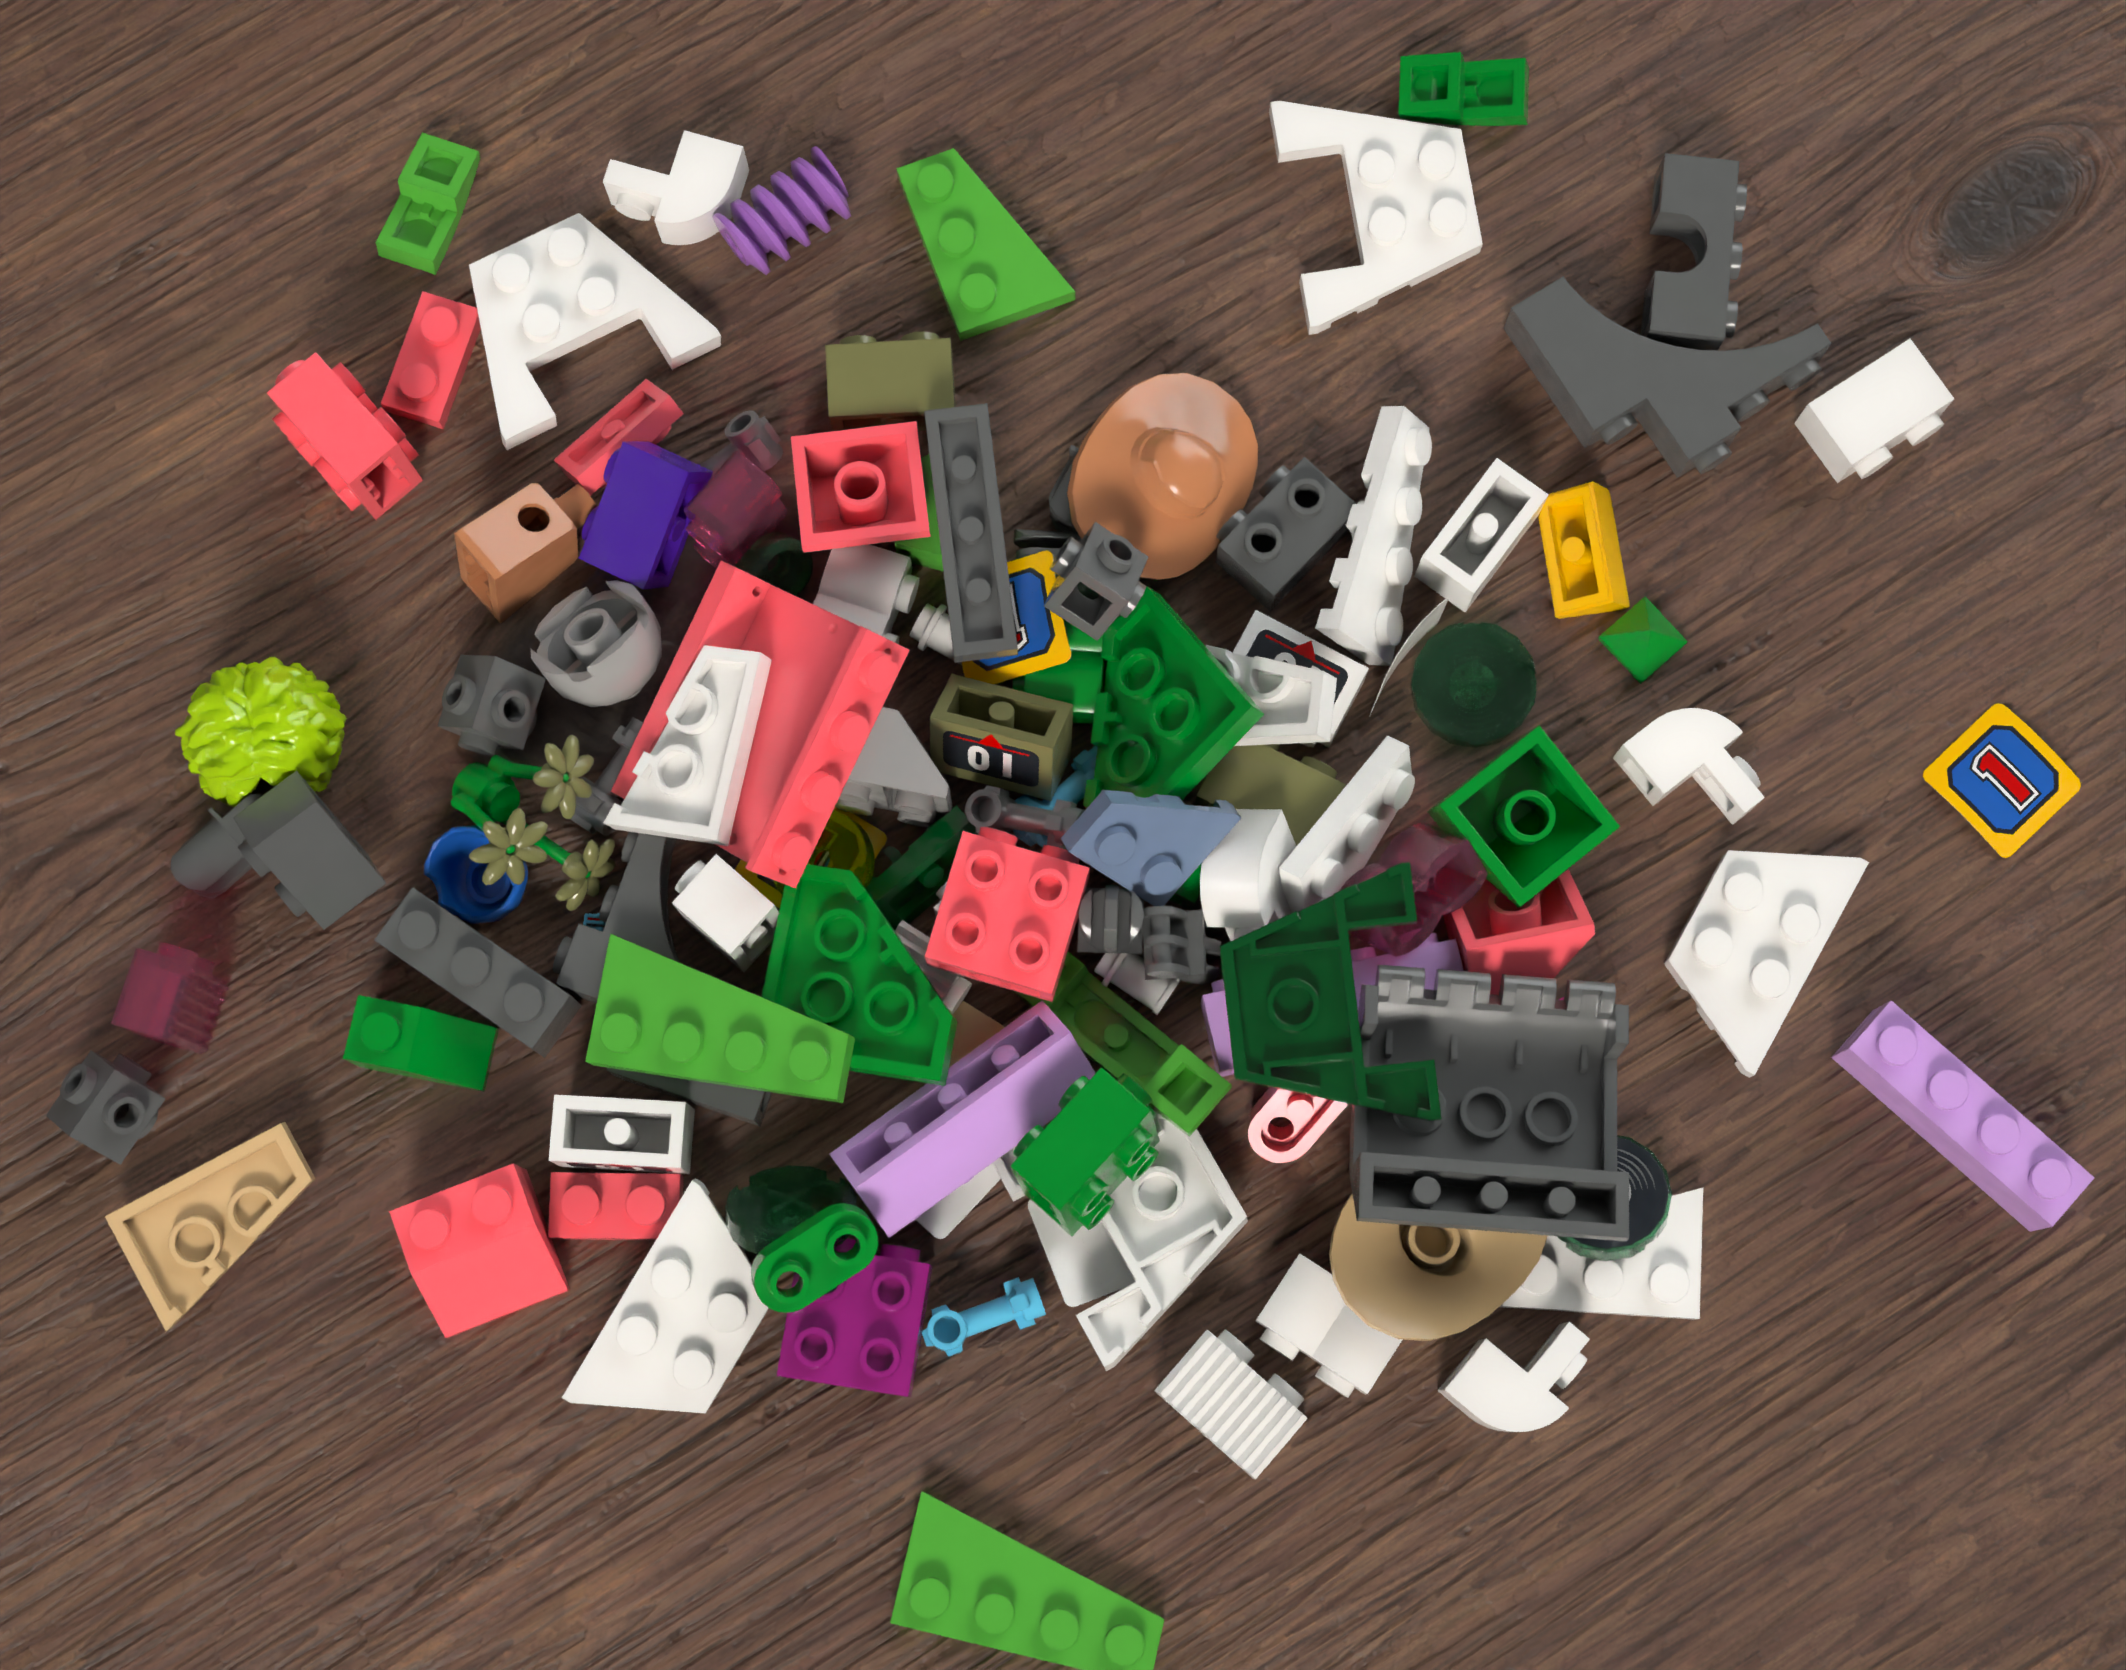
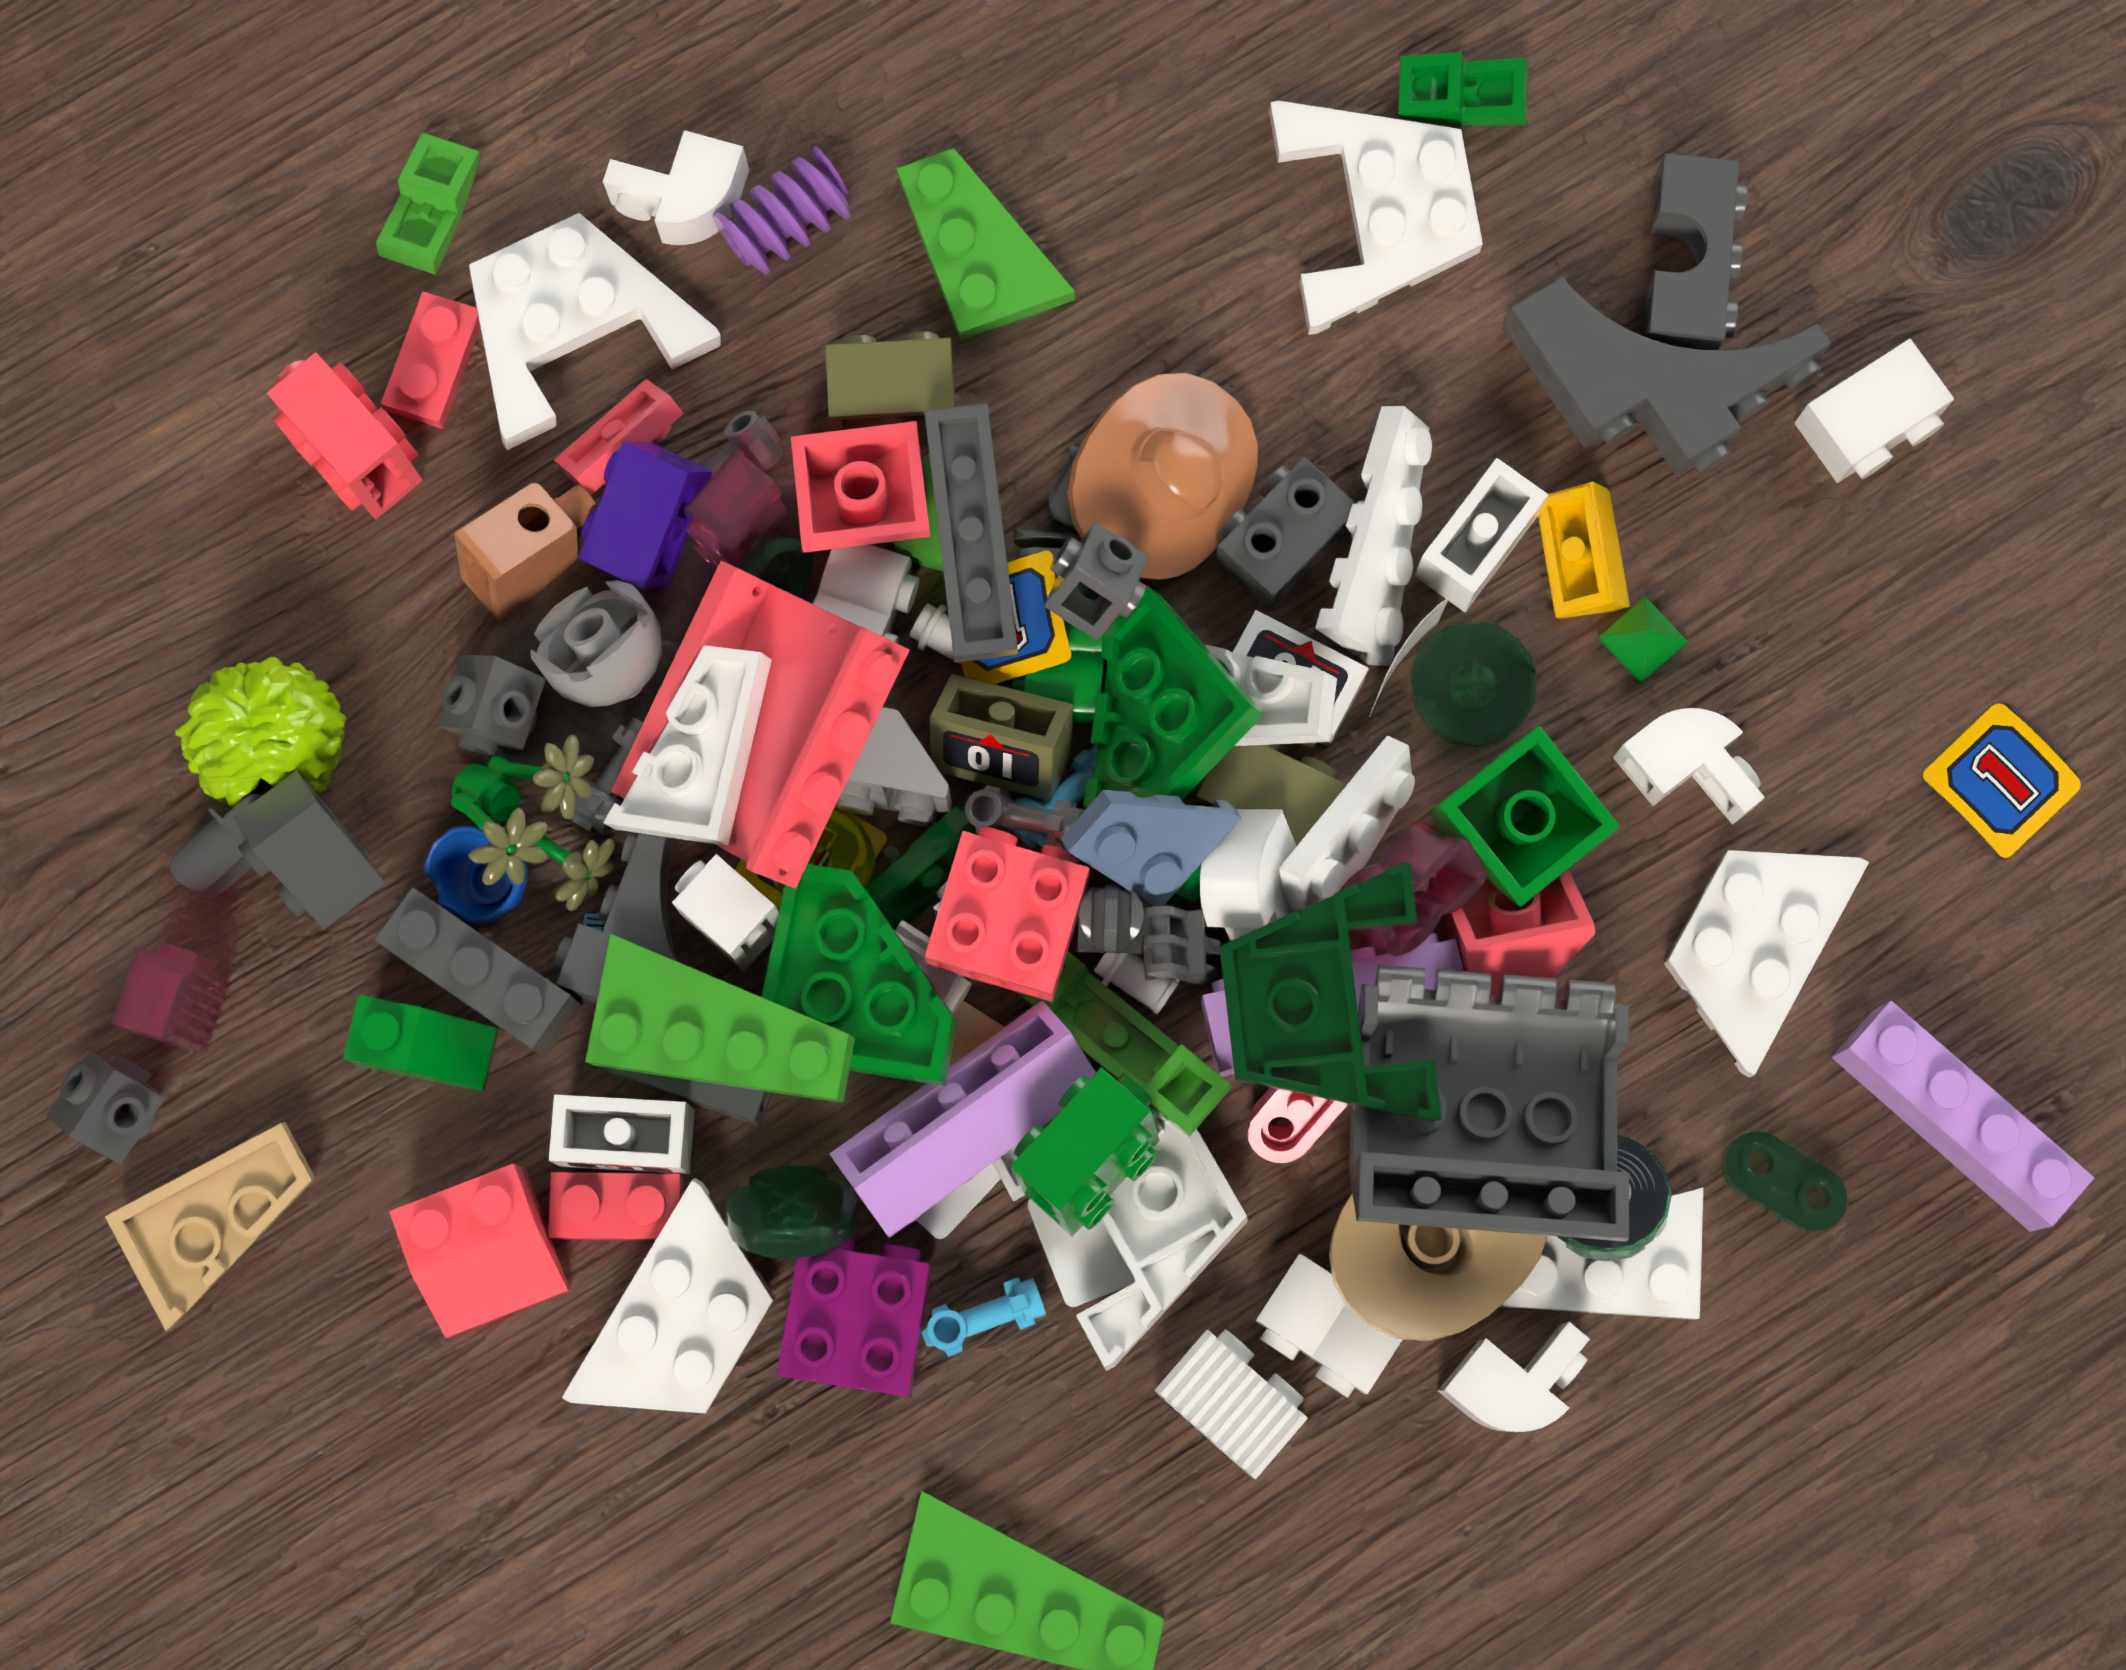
(811, 1254): green plate -> none
(1785, 1182): none -> clear green plate

